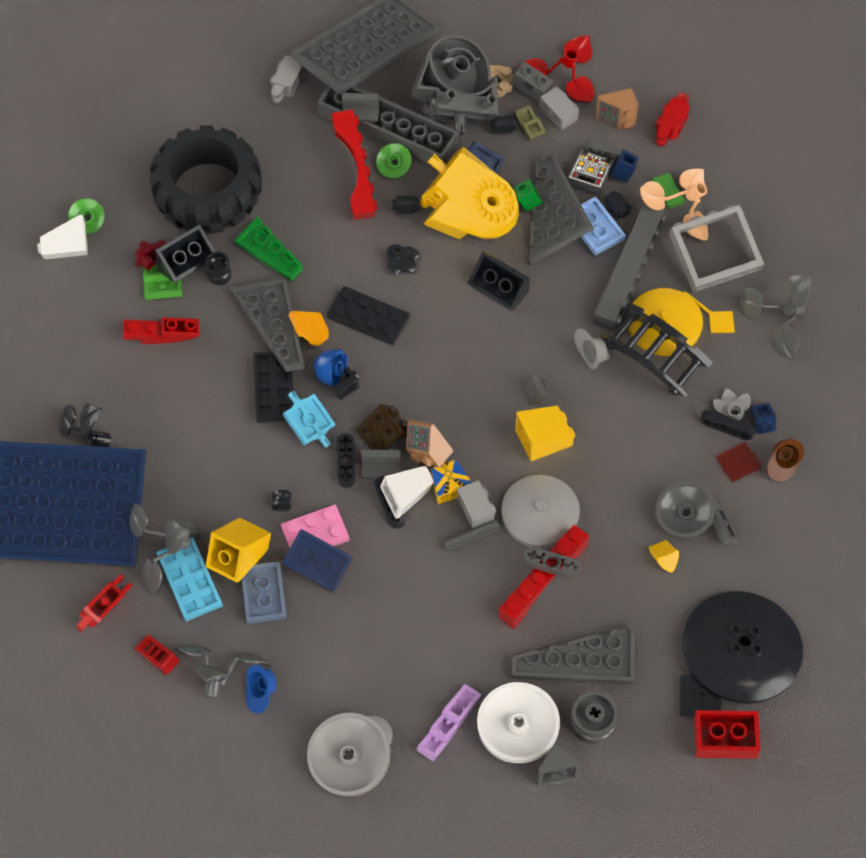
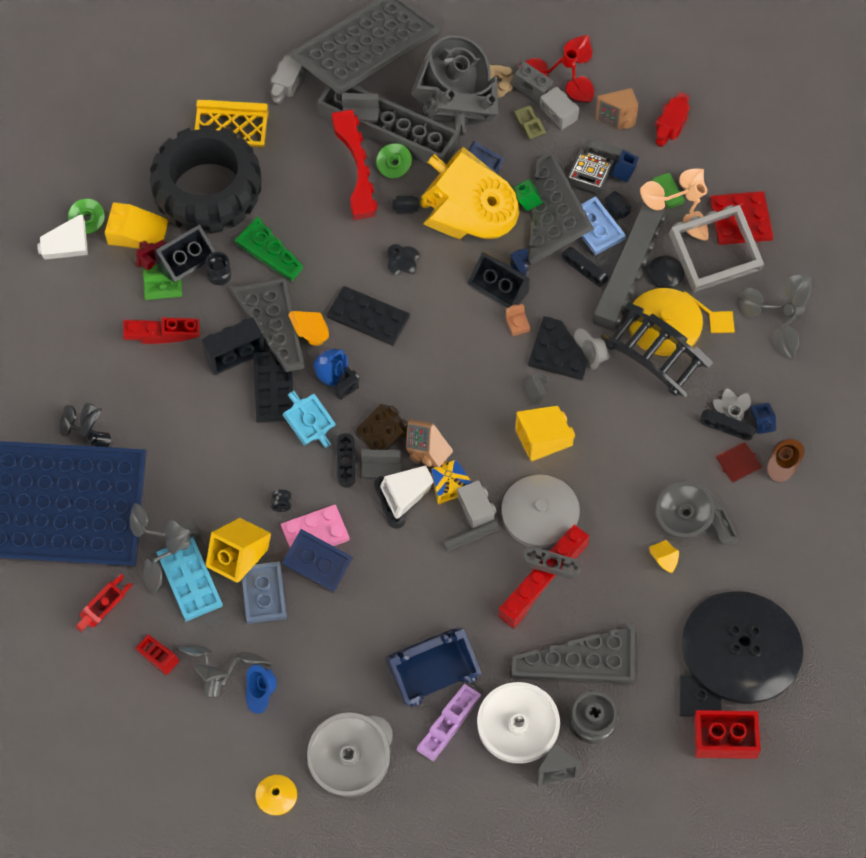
(132, 225): none -> yellow slope
(233, 345): none -> black brick
(235, 109): none -> yellow fence
(280, 803): none -> yellow dish
(433, 665): none -> dark blue windscreen
(504, 124): black brick -> none
(517, 320): none -> nougat bracket
(518, 259): none -> dark blue bracket
(557, 351): none -> black plate
(584, 266): none -> black beam
(665, 271): none -> black dish
(755, 212): none -> red plate

